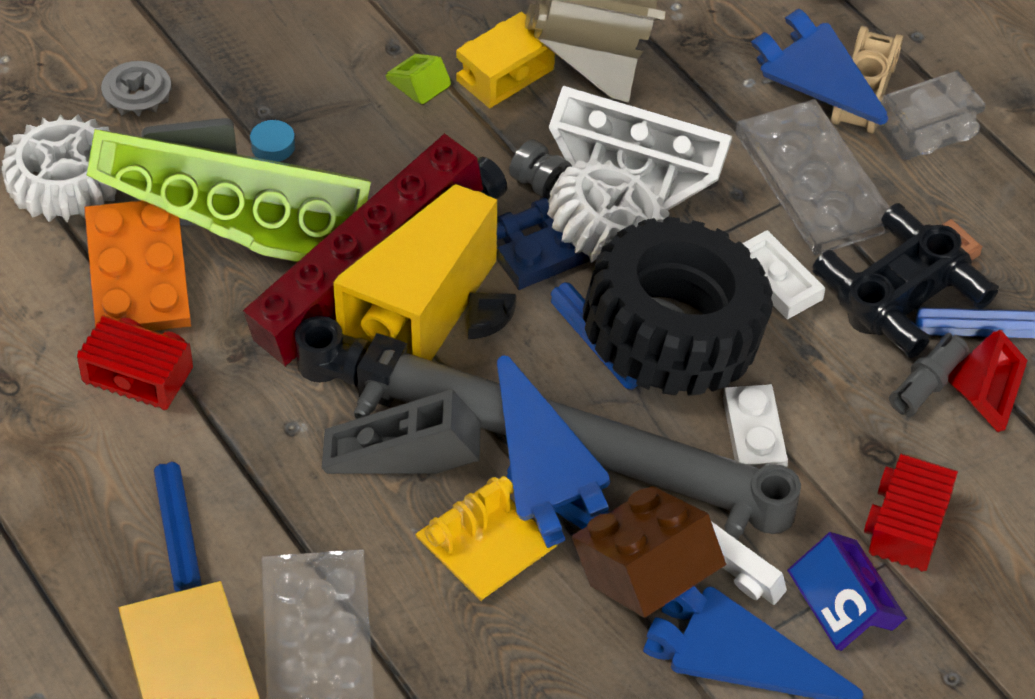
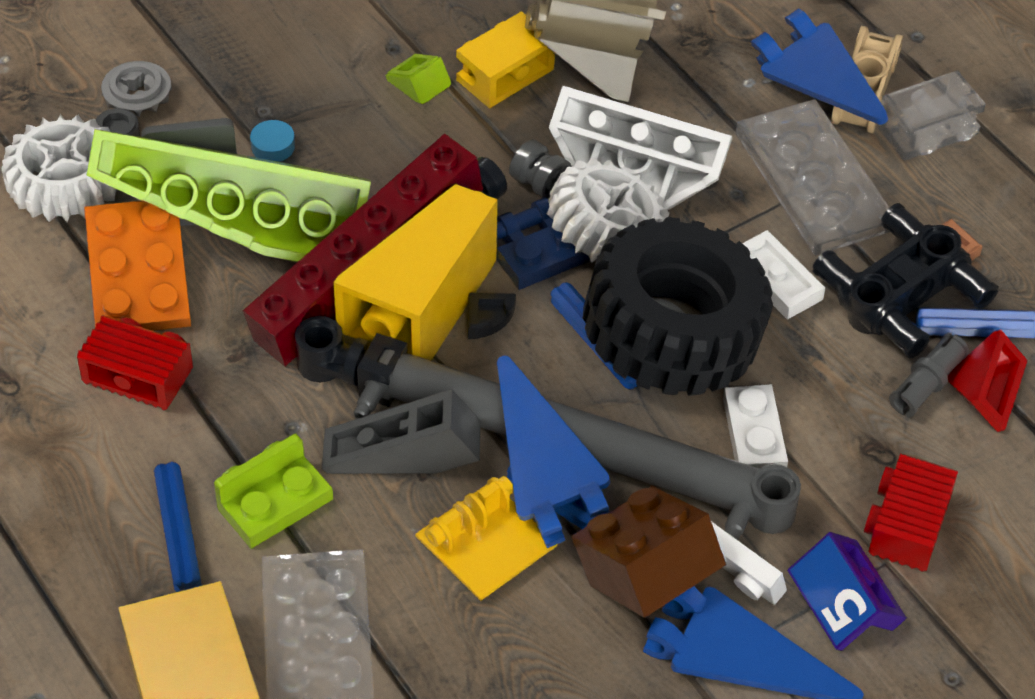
(119, 121): none -> dark grey tile
(271, 491): none -> lime bracket

